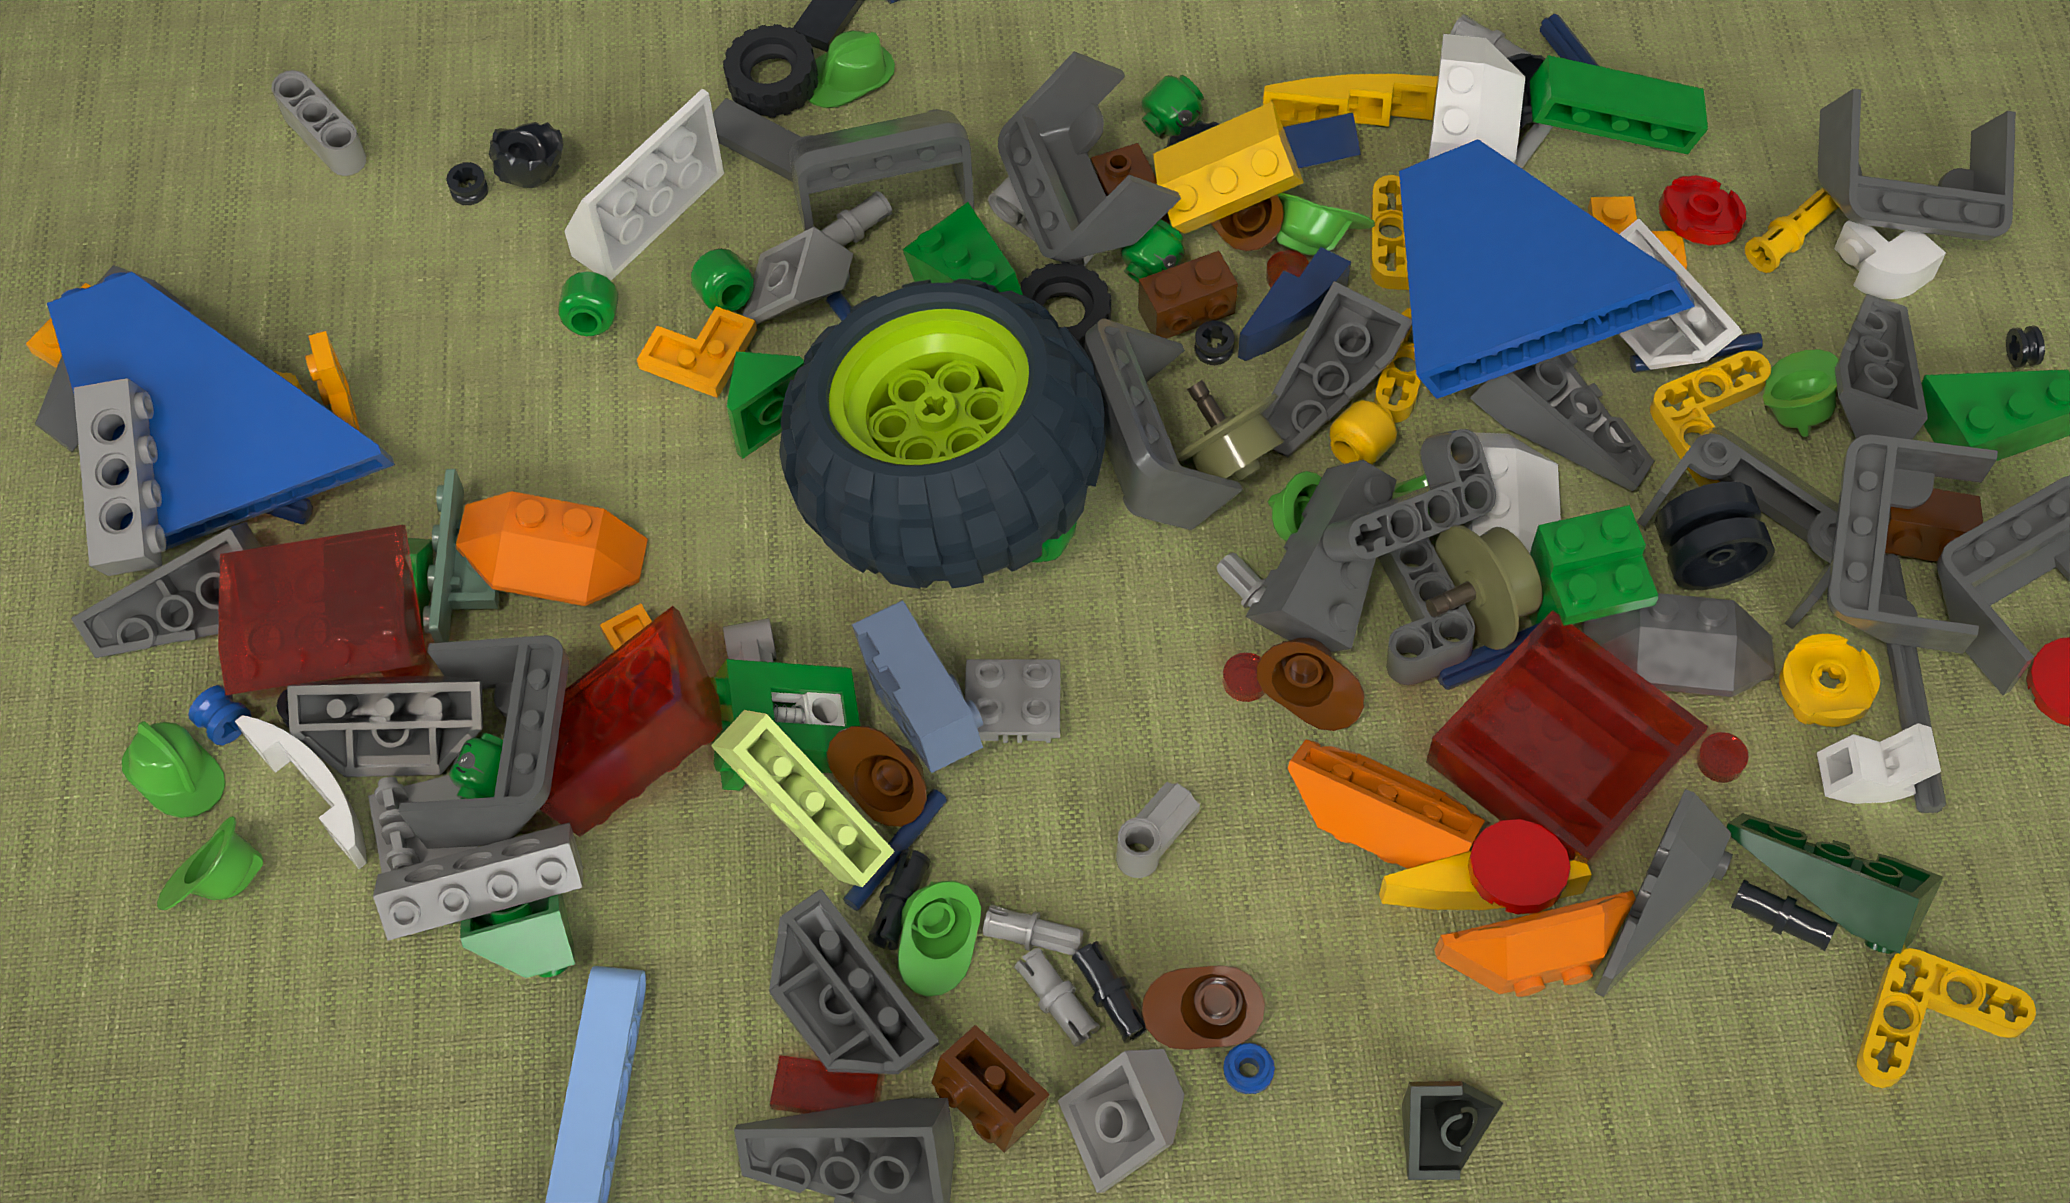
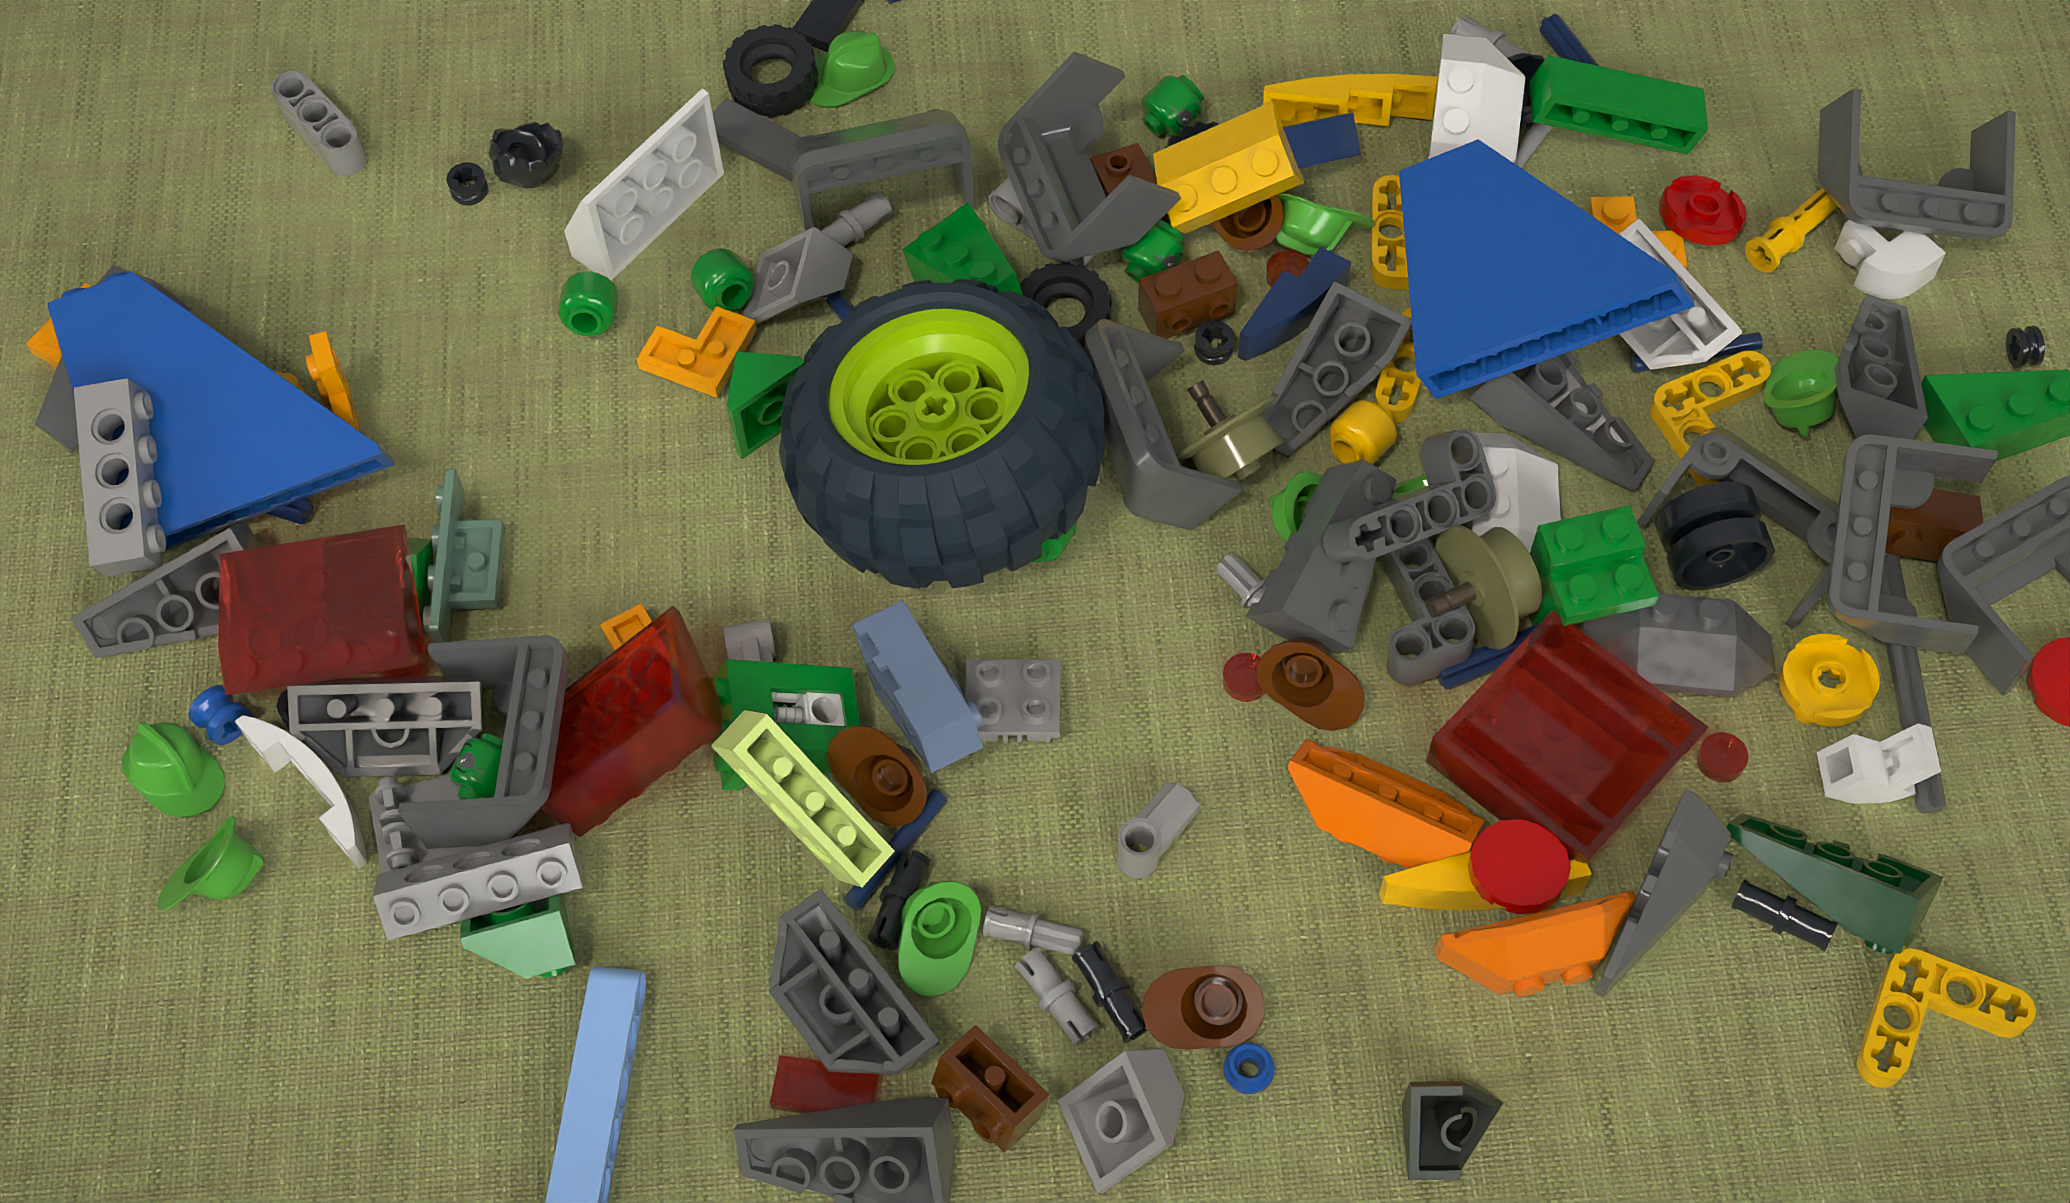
(550, 548): orange wedge -> none

